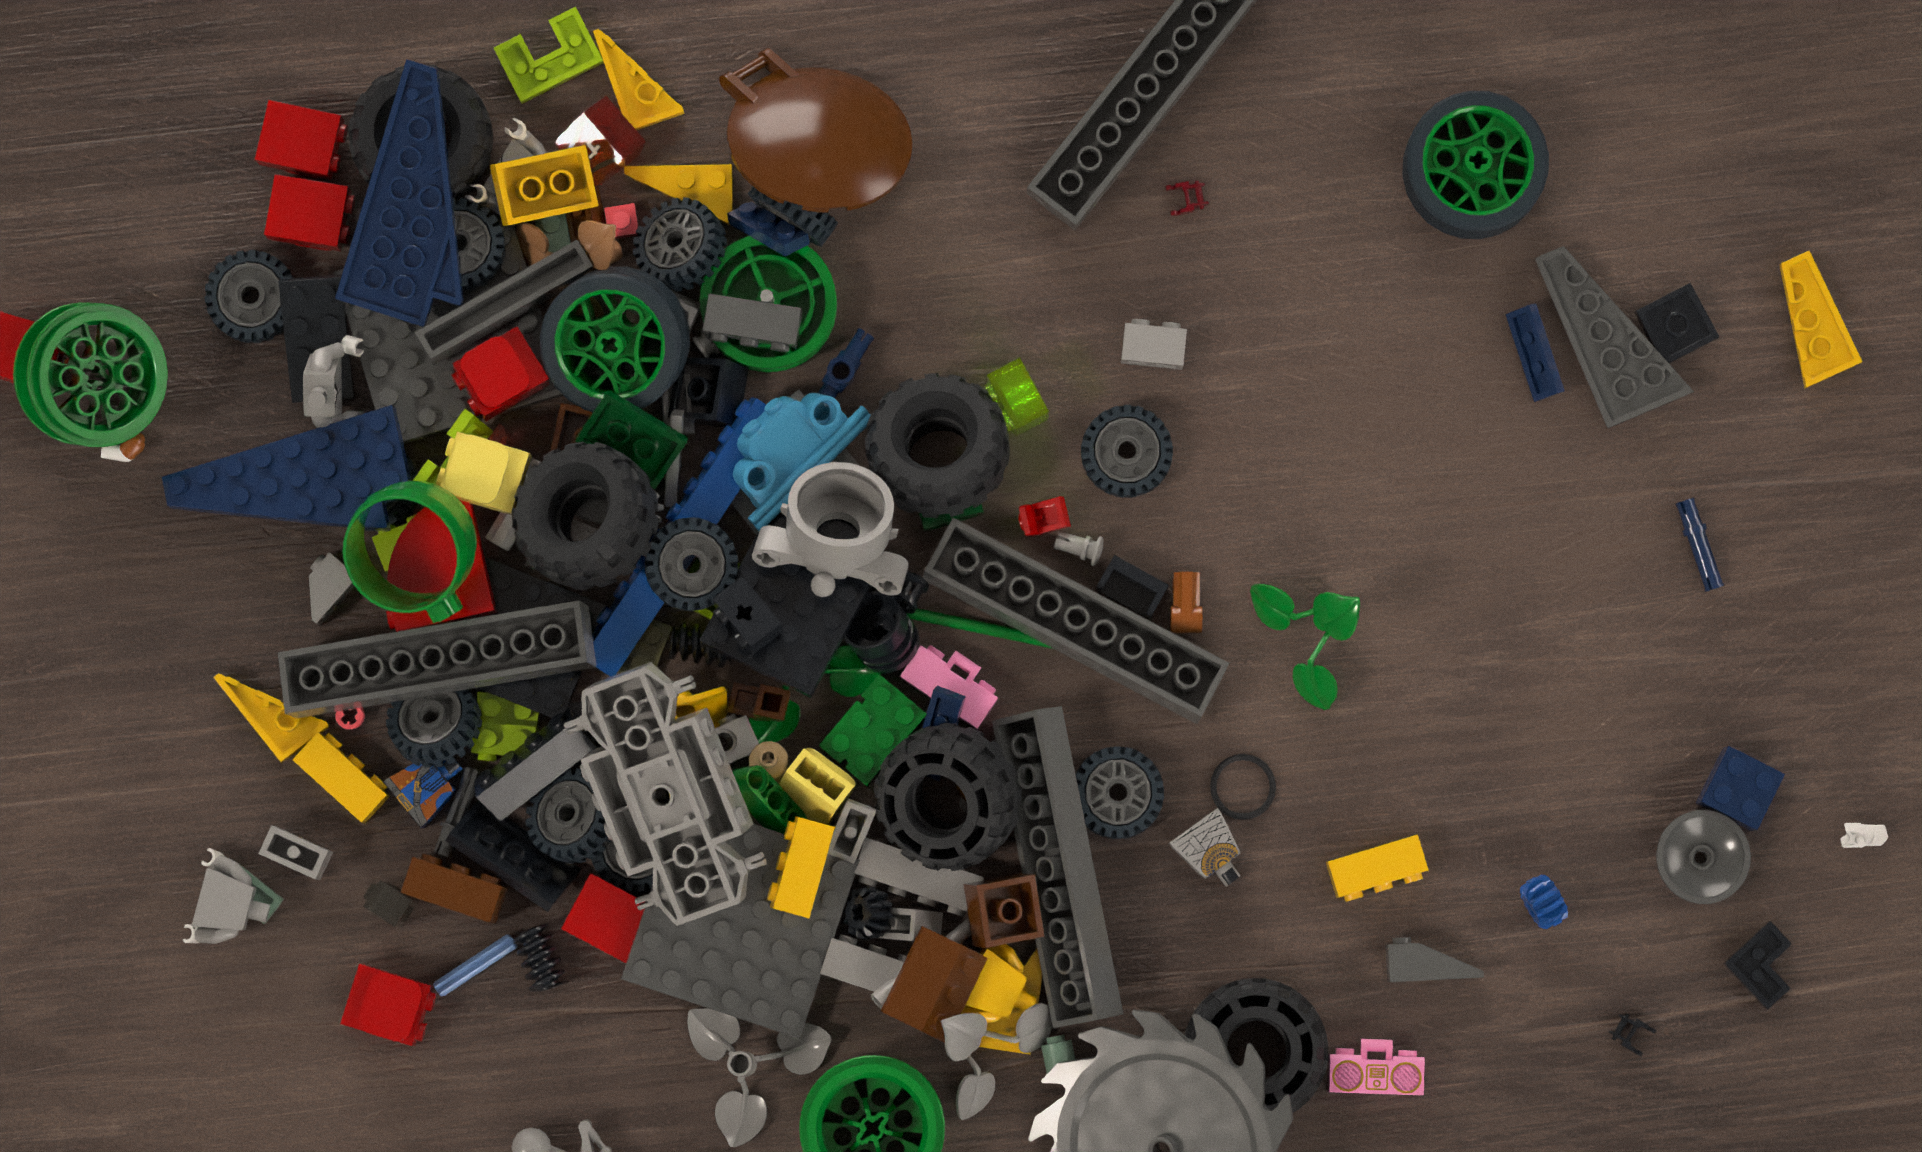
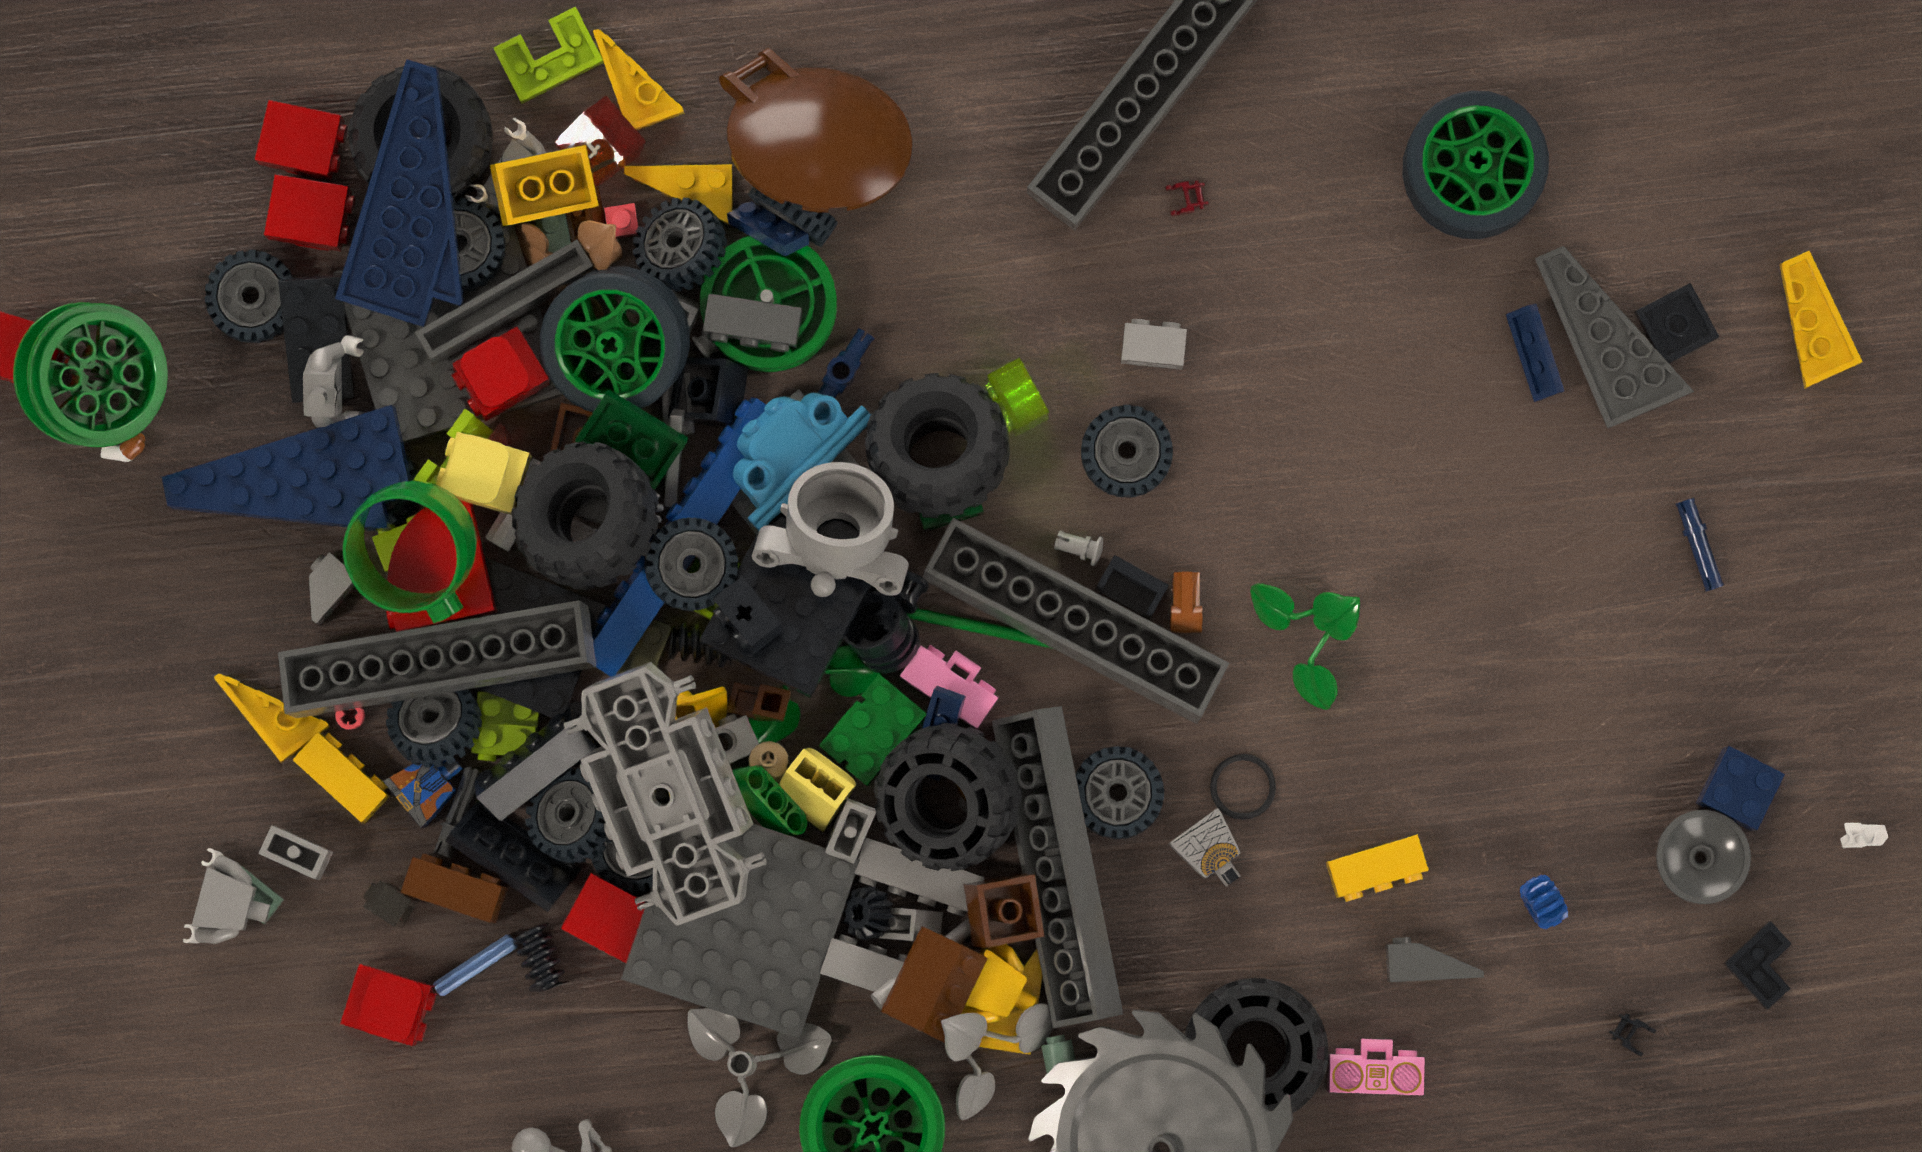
(800, 866): yellow brick -> none
(1044, 516): red bracket -> none

